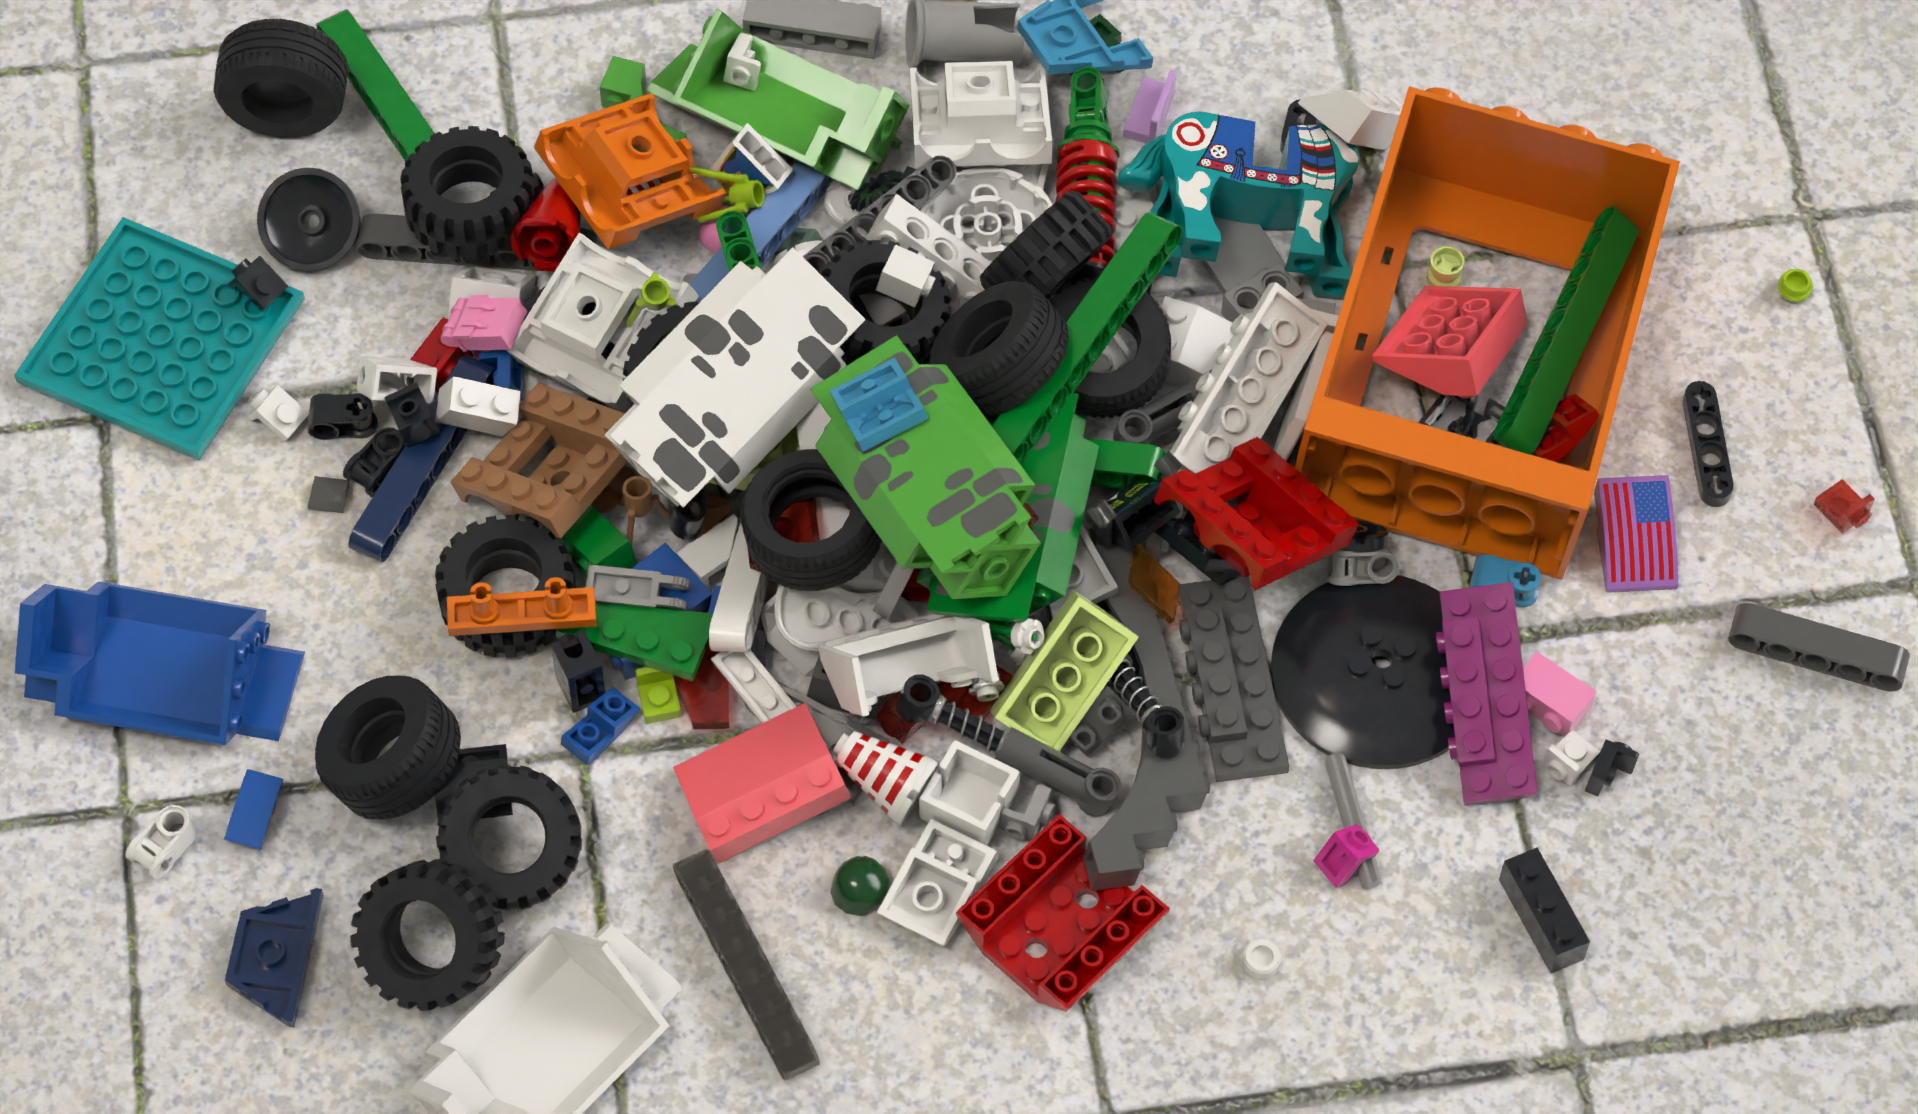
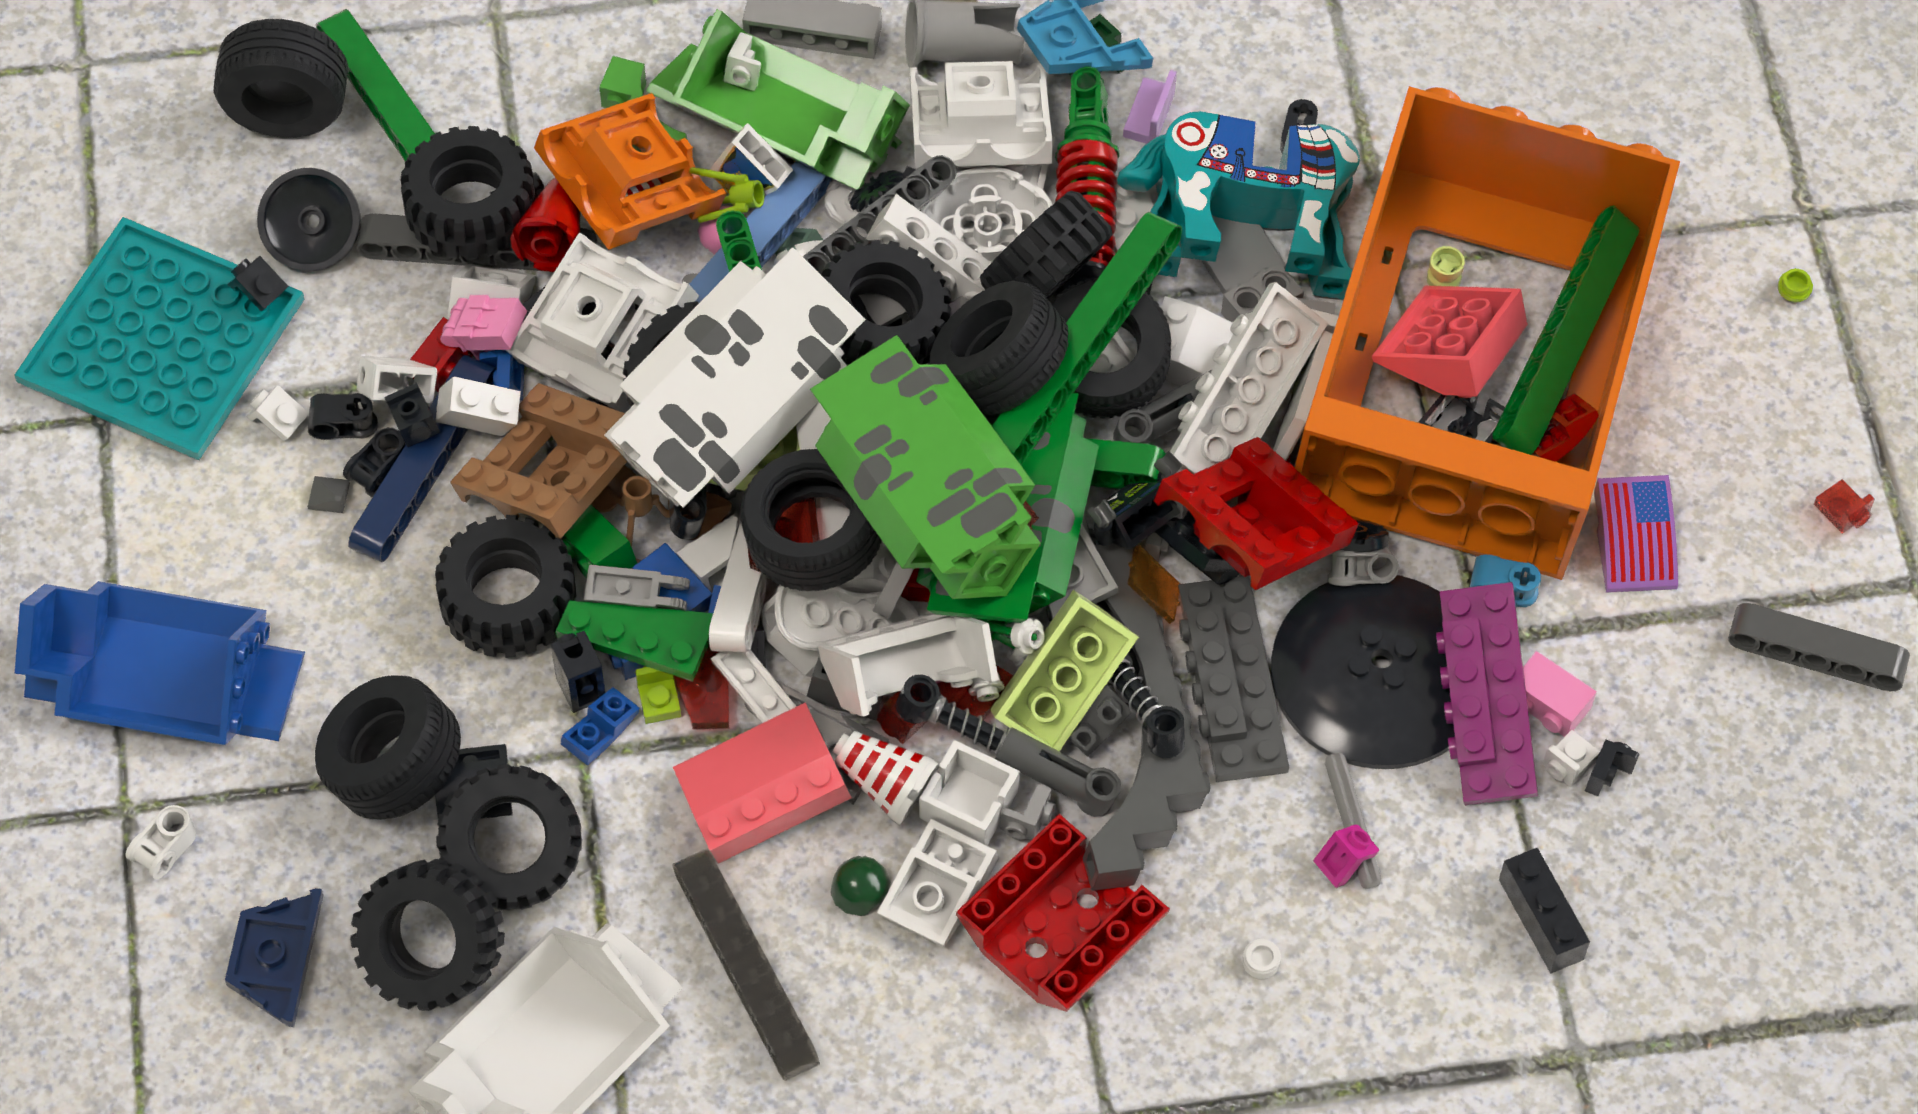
(253, 809): blue slope -> none
(521, 611): orange plate -> none
(654, 297): lime plant -> none
(878, 404): dark azure slope -> none
(906, 276): white brick -> none
(1356, 116): white slope -> none
(1711, 443): black beam -> none

